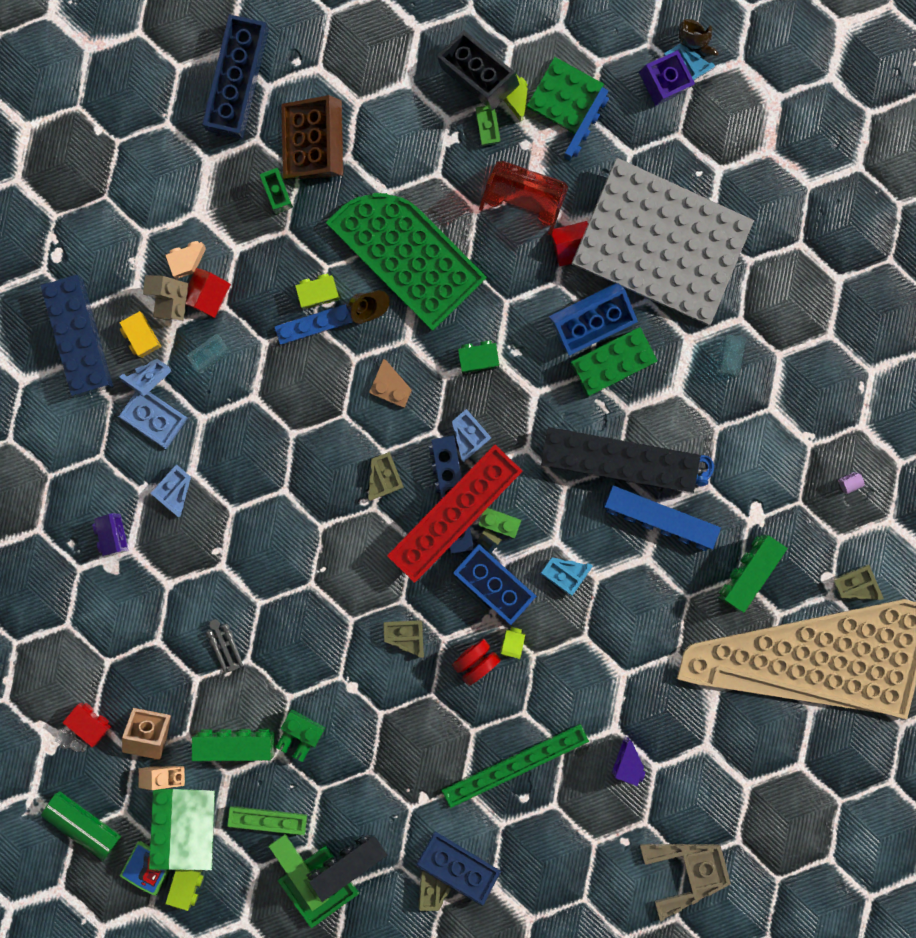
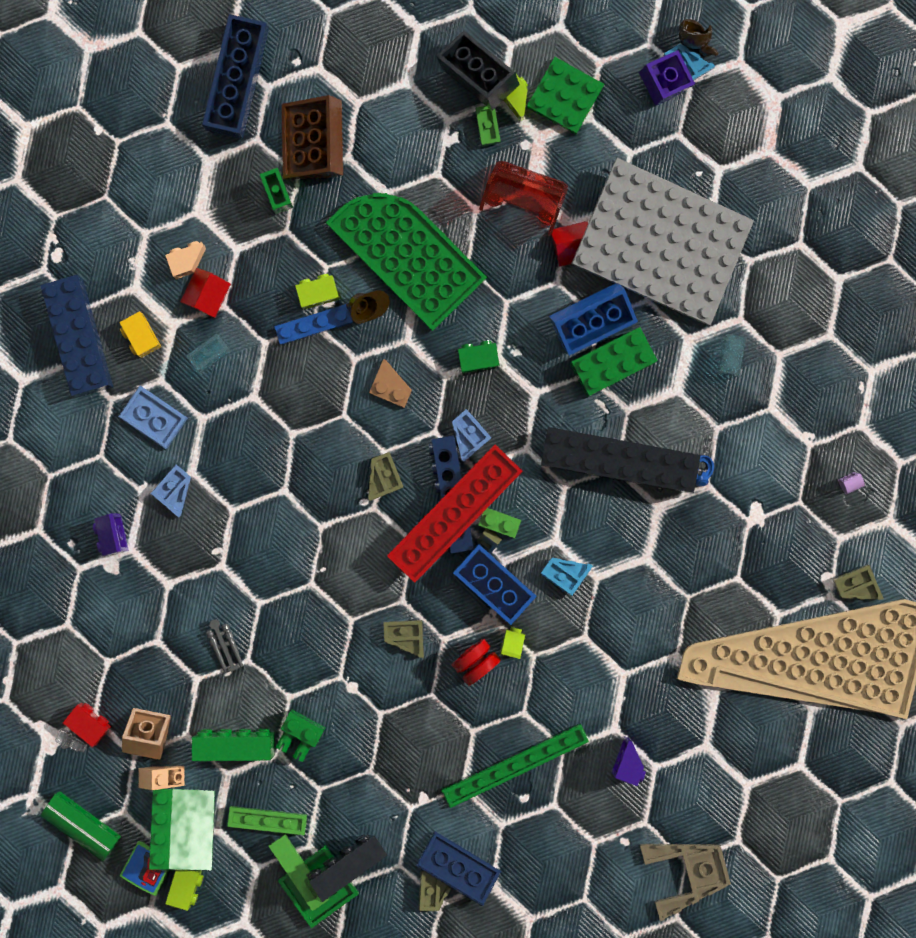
(146, 376): medium blue wing -> none
(168, 295): dark tan brick -> none
(591, 117): blue plate -> none
(661, 517): blue brick -> none
(752, 573): green brick -> none

